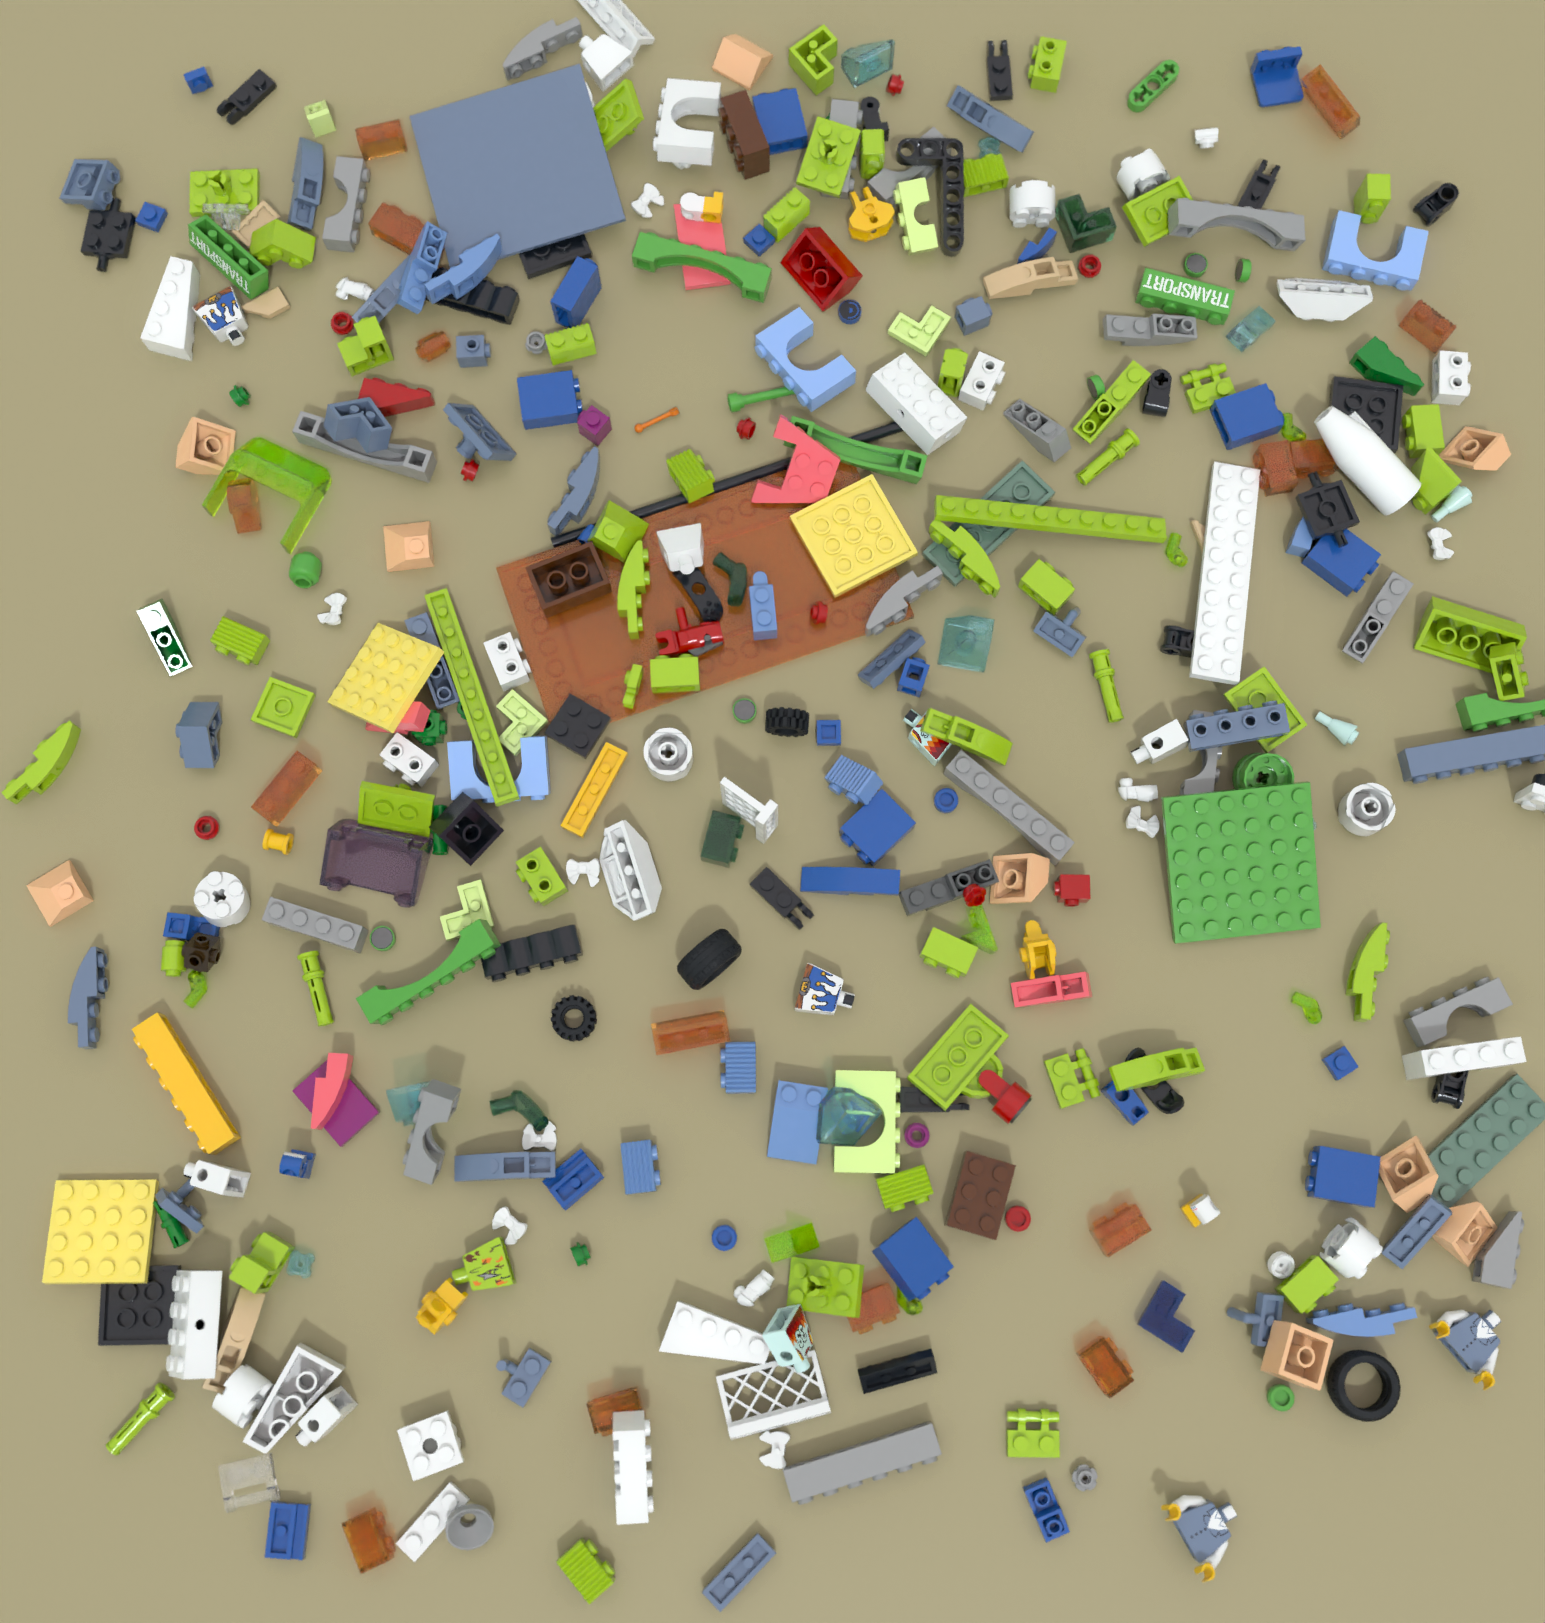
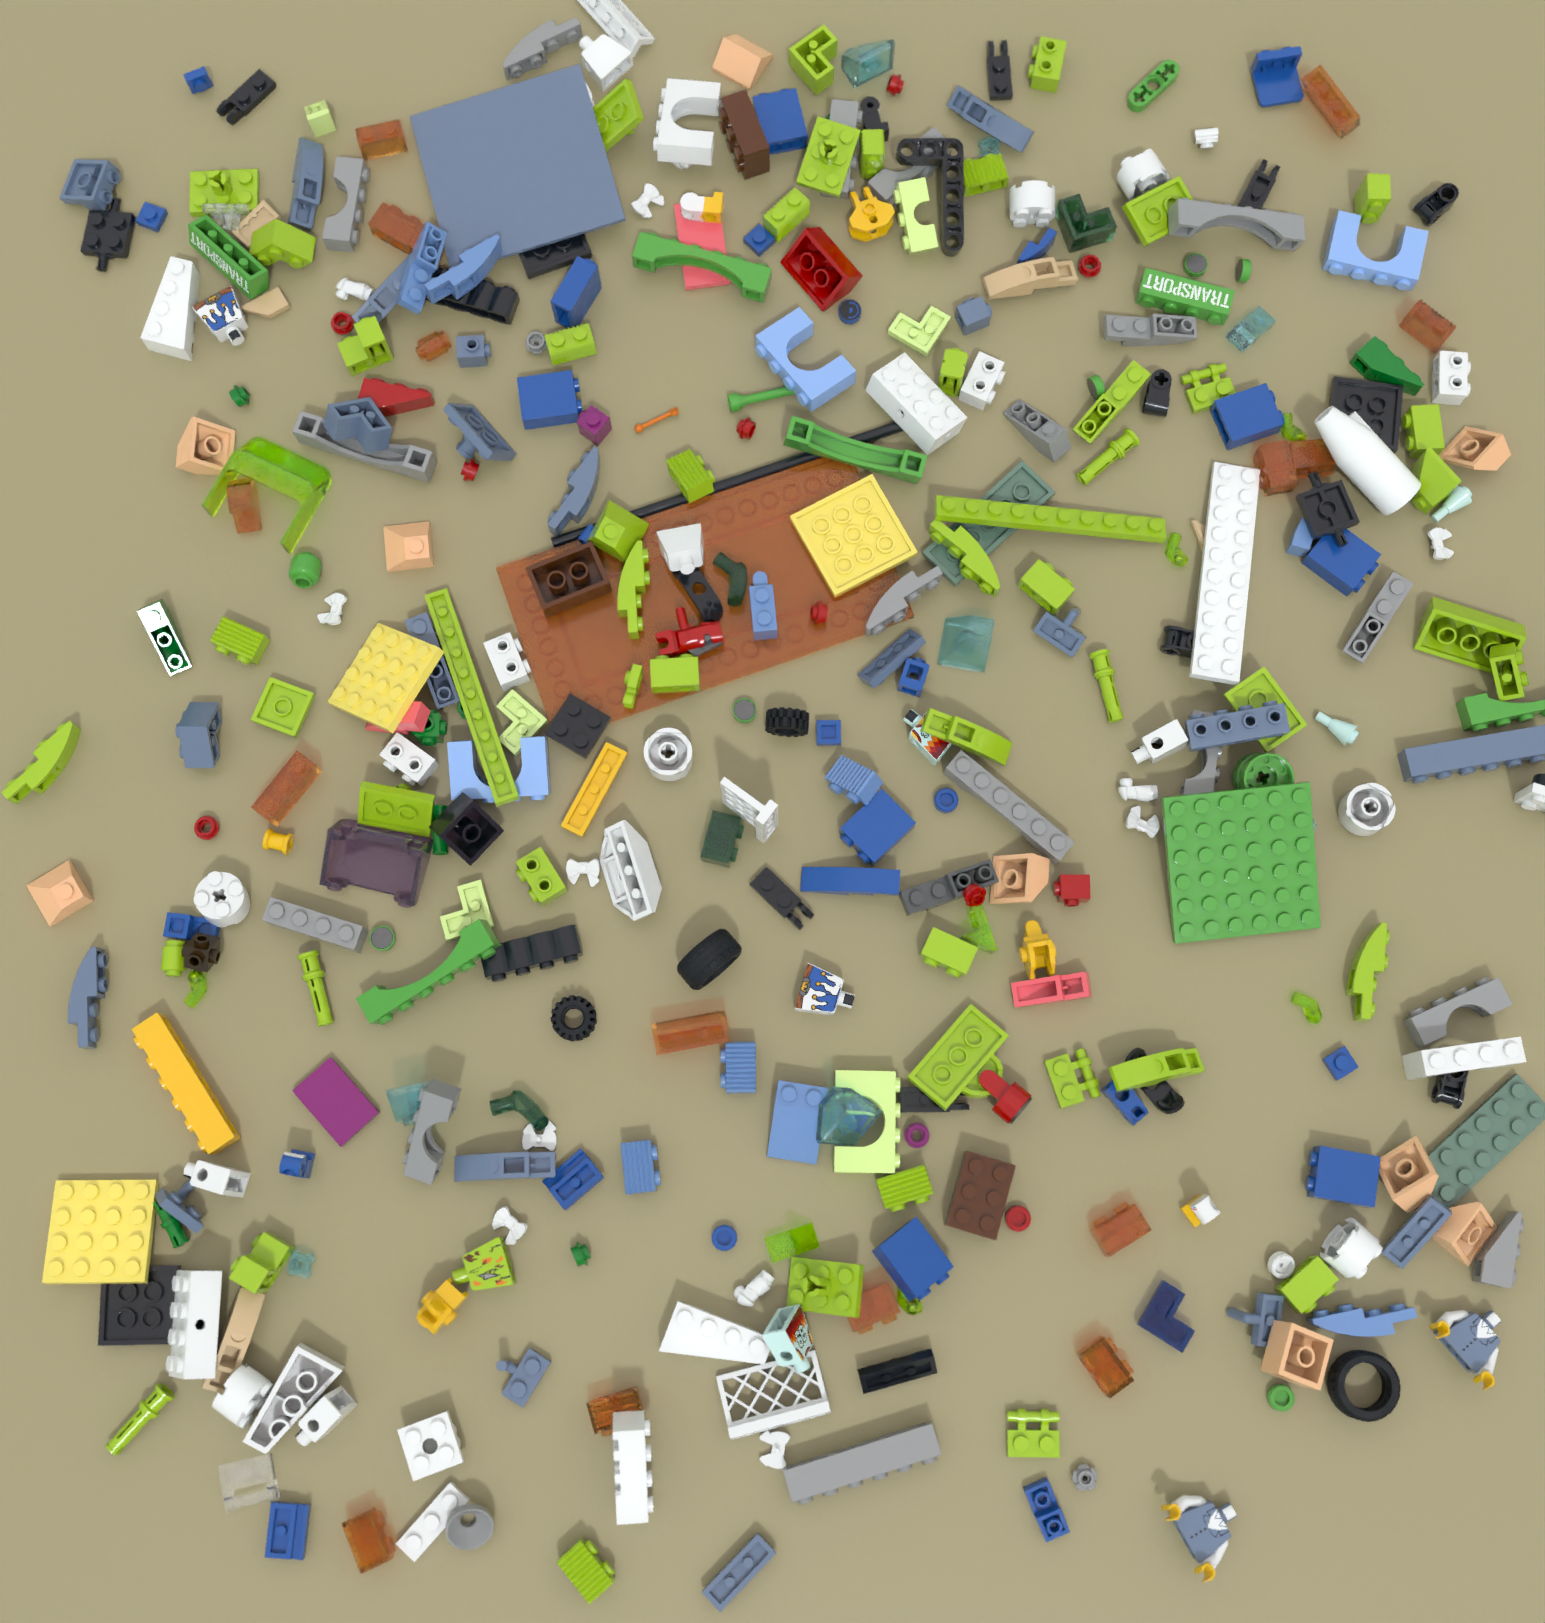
(330, 1090): coral slope -> none
(808, 472): coral wing -> none
(1323, 298): white wedge -> none

